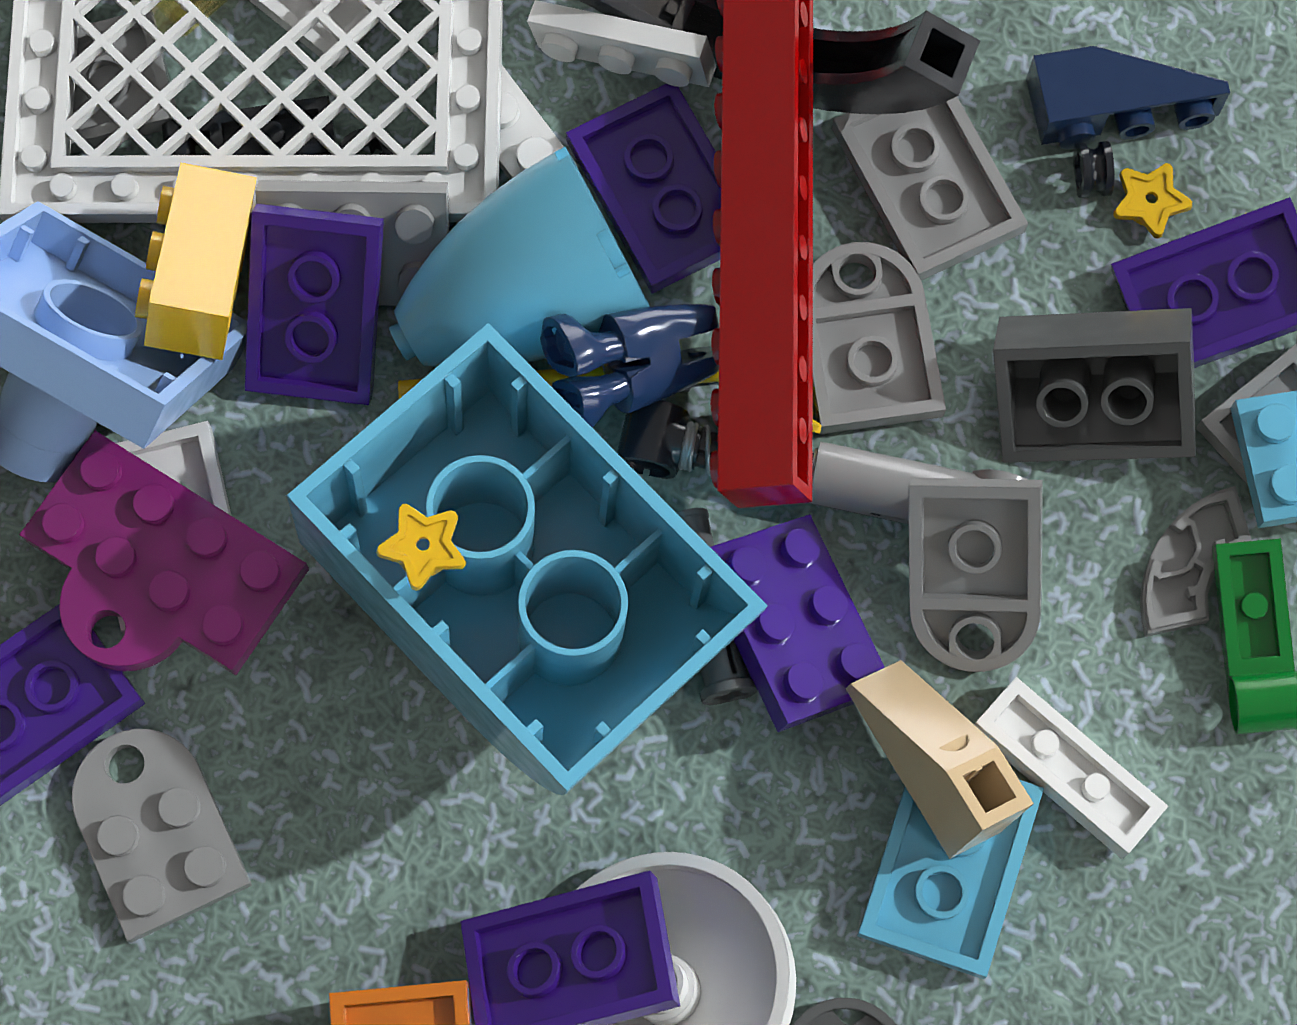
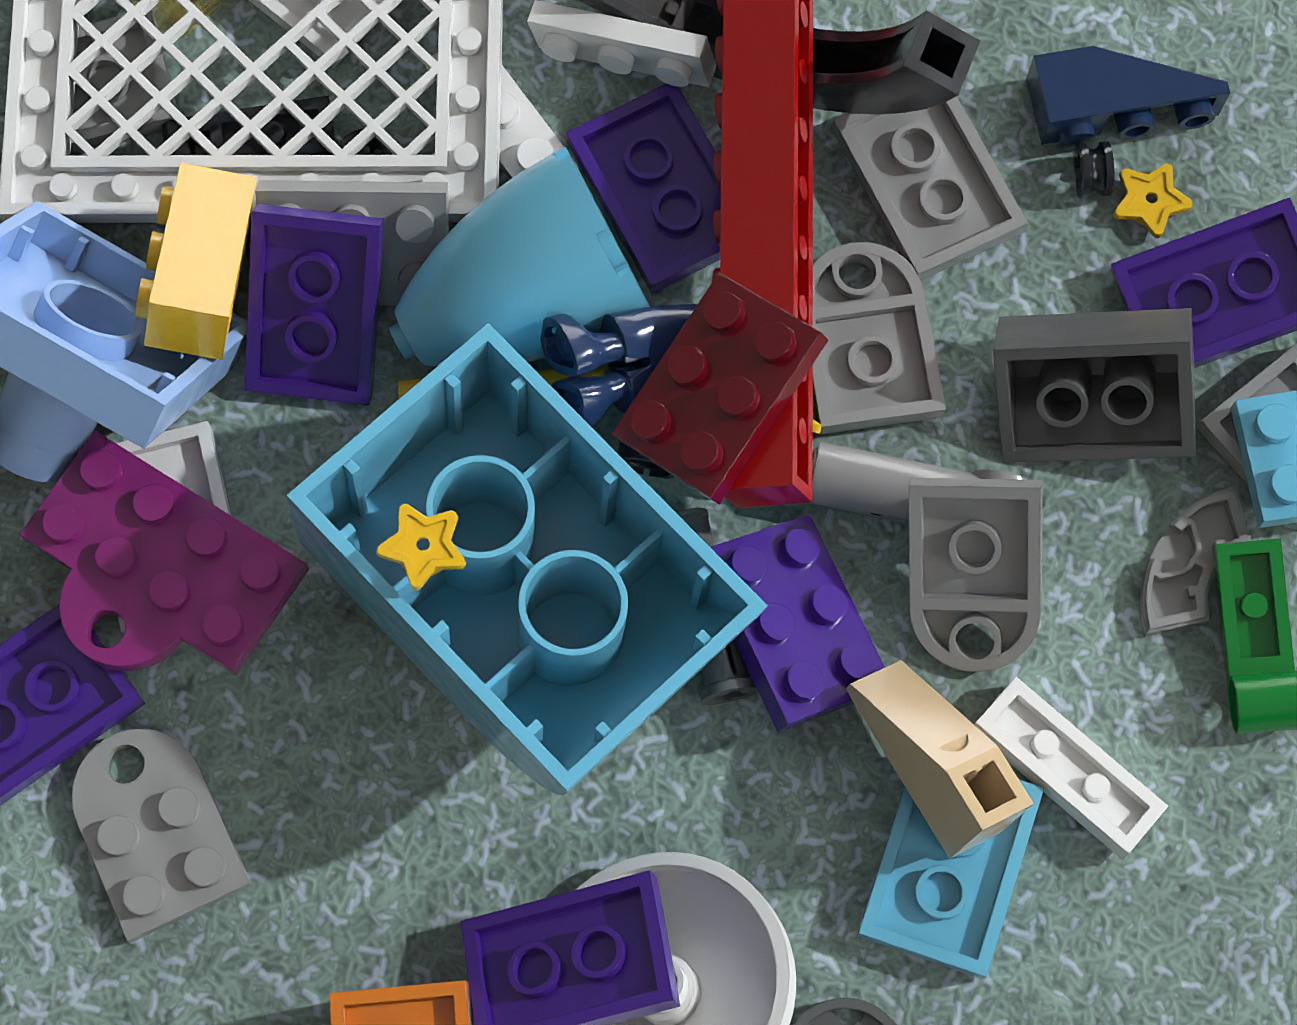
(719, 387): none -> dark red plate

